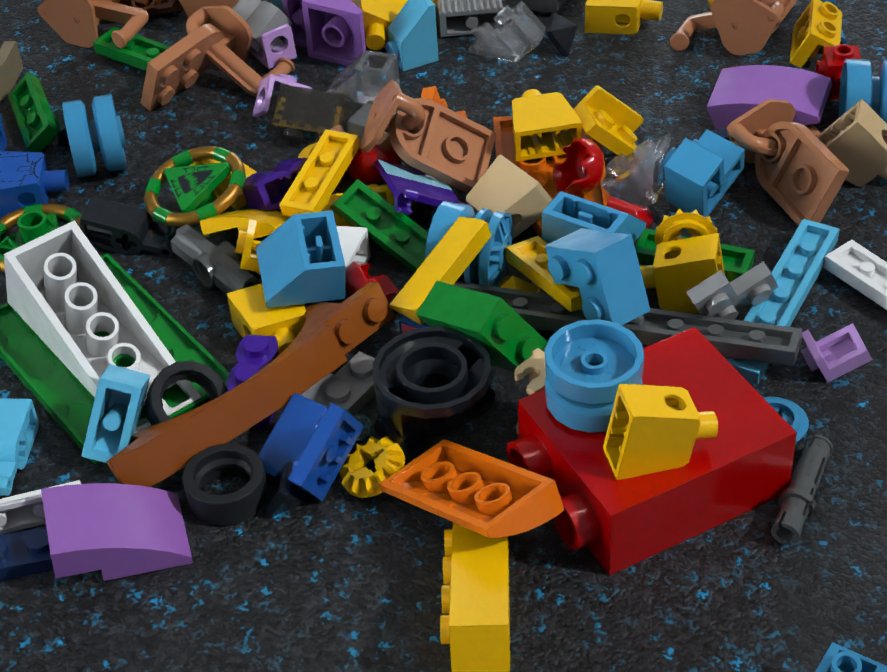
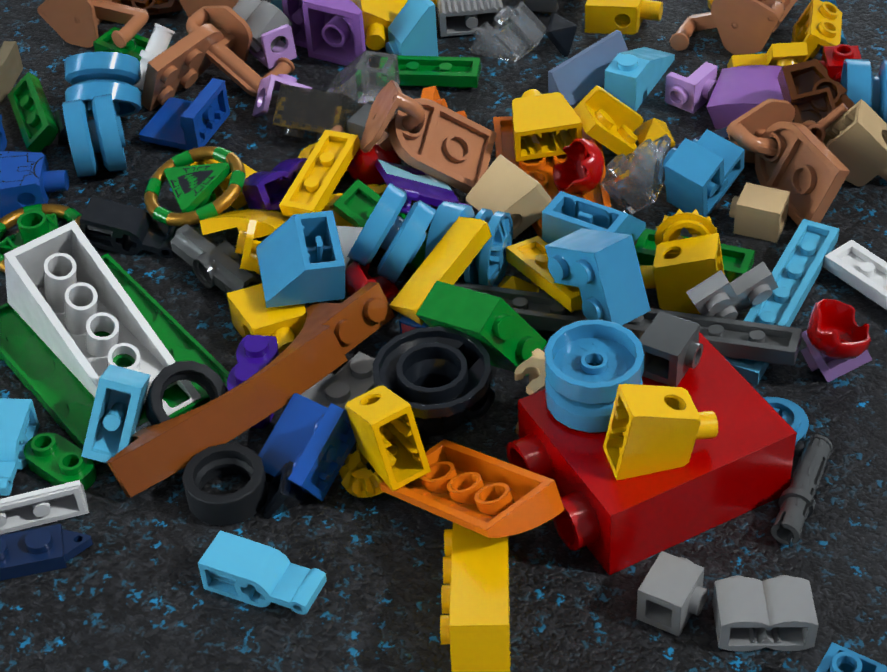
(58, 460): none -> green plate
(104, 74): none -> dark azure wheel
(114, 529): medium lavender slope -> none
(156, 45): none -> white pin
(189, 123): none -> blue bracket
(258, 574): none -> medium azure piece
(385, 420): none -> yellow torso
(392, 233): none -> dark azure wheel
(439, 71): none -> green plate
(586, 69): none -> sand blue slope
(635, 74): none -> medium azure slope
(638, 211): red arm -> none
(653, 130): none -> yellow slope
(670, 348): none -> dark grey brick
(671, 593): none -> light grey brick
(692, 91): none -> lavender bracket
(760, 212): none -> tan brick
(764, 613): none -> light grey brick
(778, 54): none -> yellow plate
(811, 91): none -> reddish brown slope
(825, 122): none -> nougat hand
(835, 331): none -> red hair

